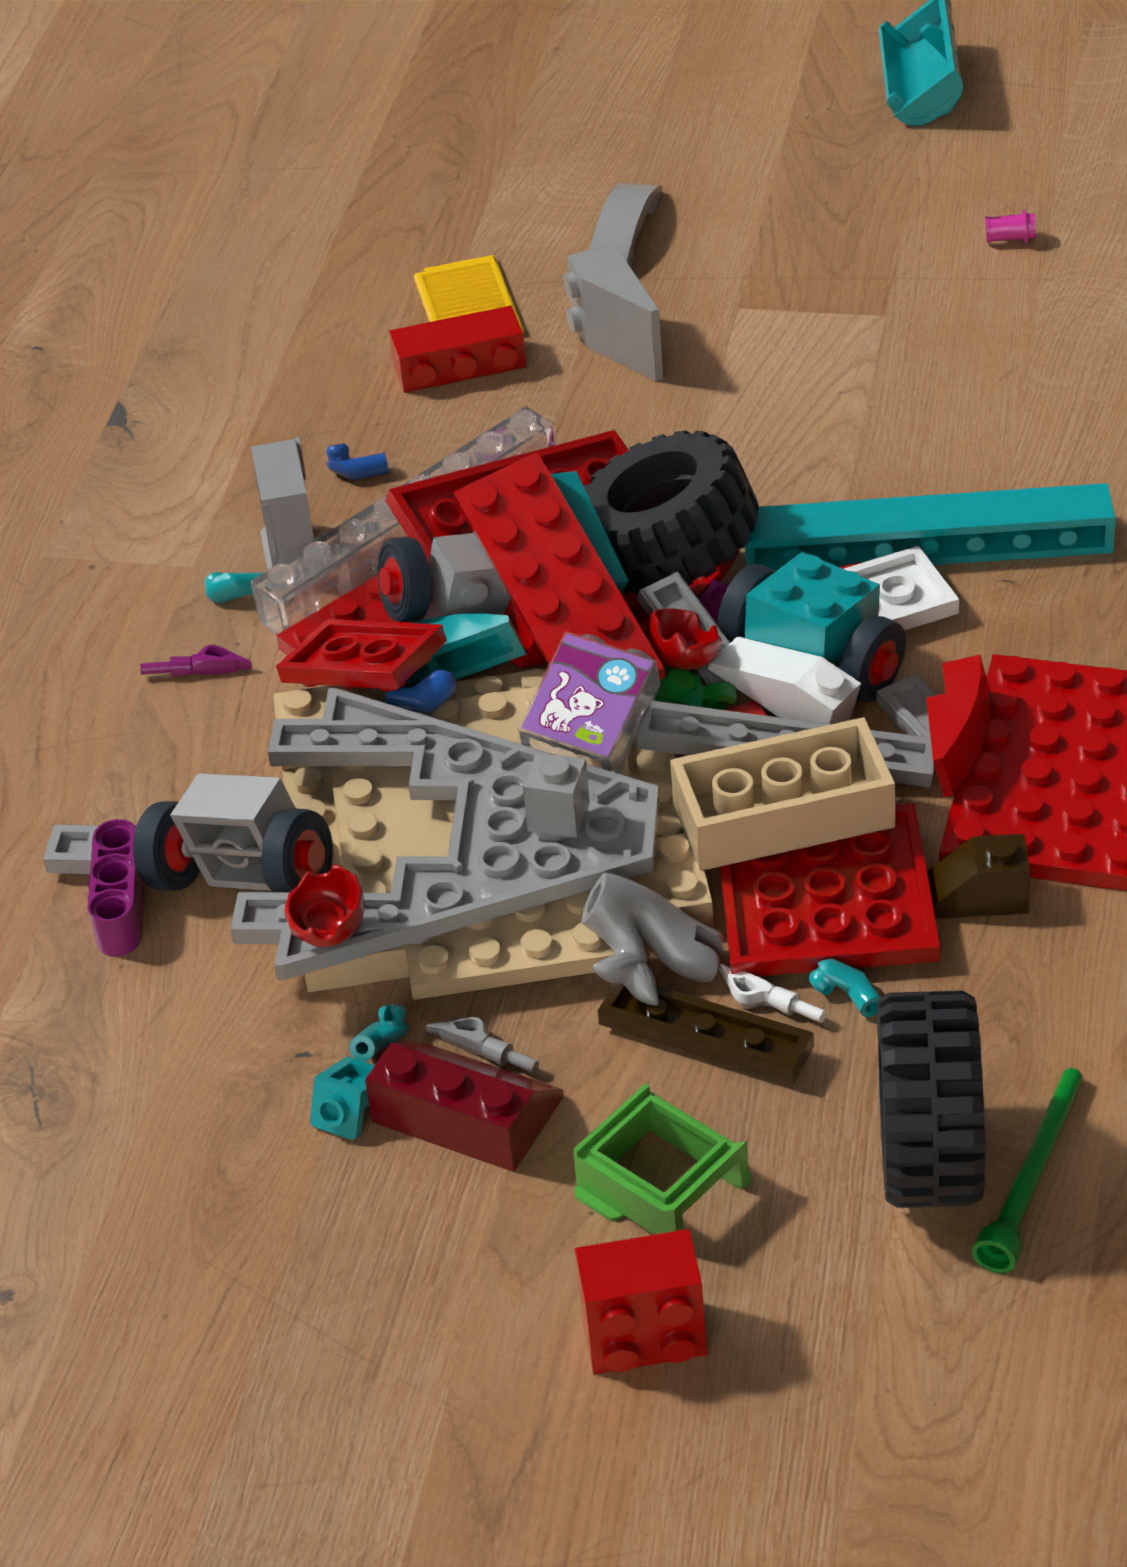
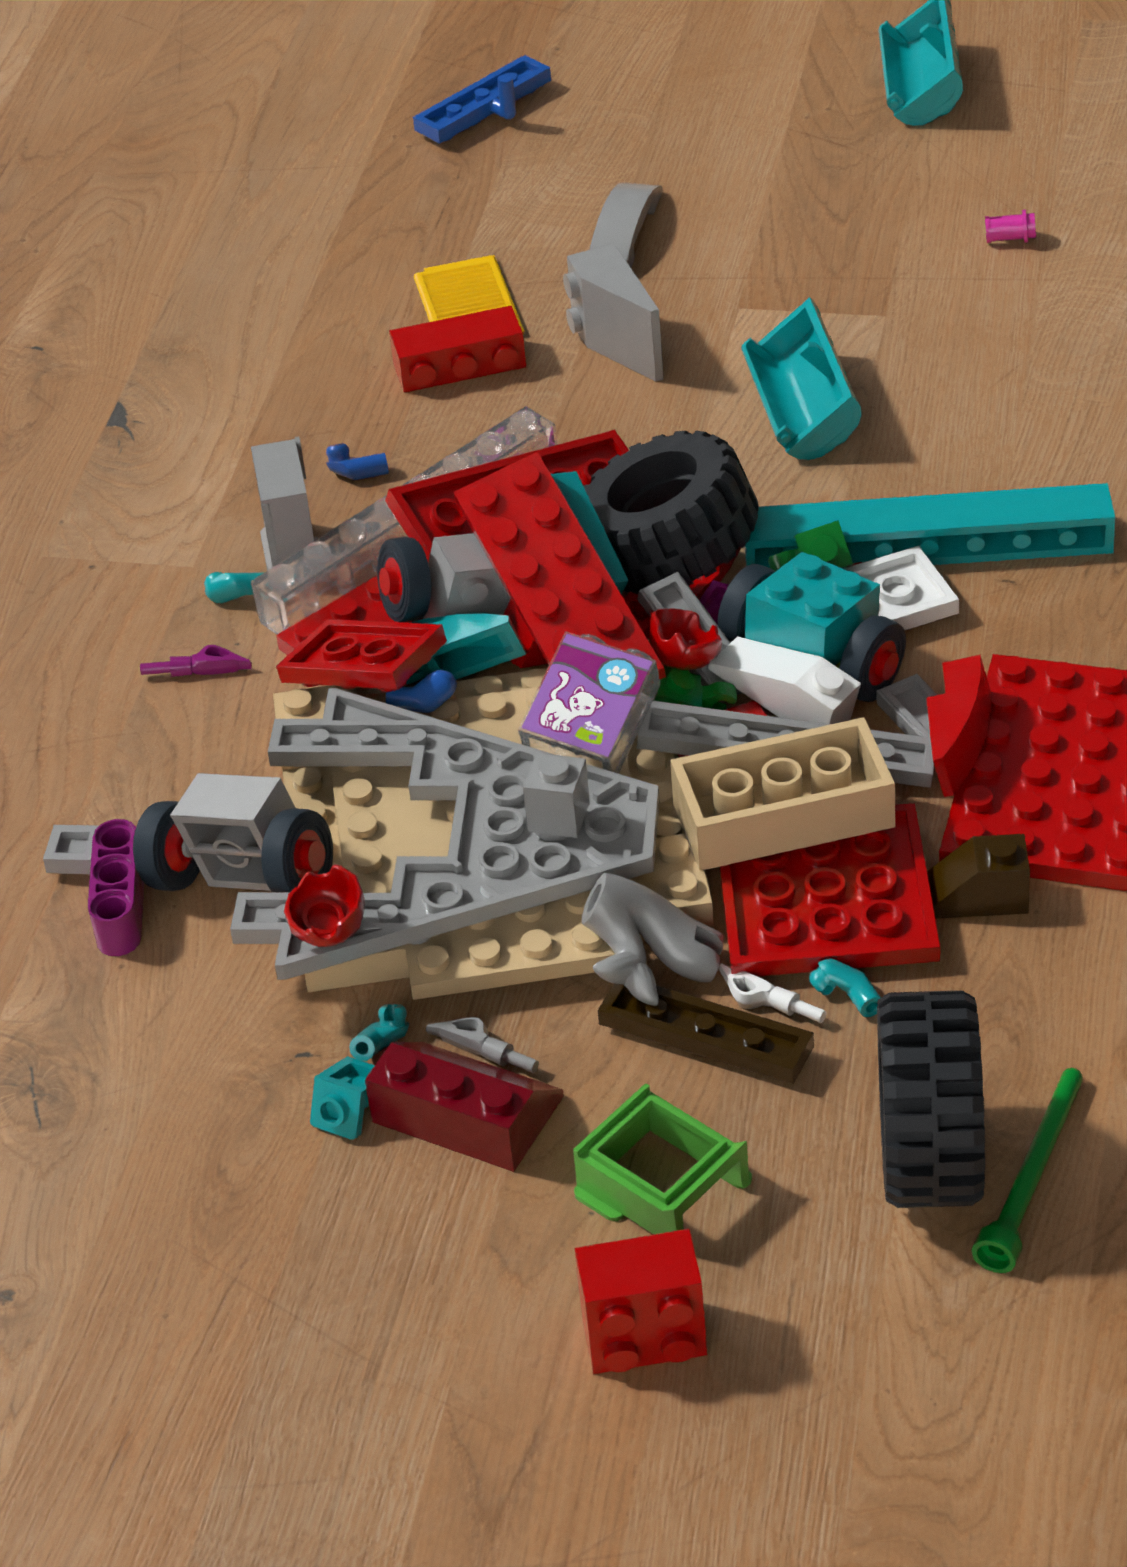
(479, 100): none -> blue plate
(803, 384): none -> teal container
(823, 541): none -> green plate

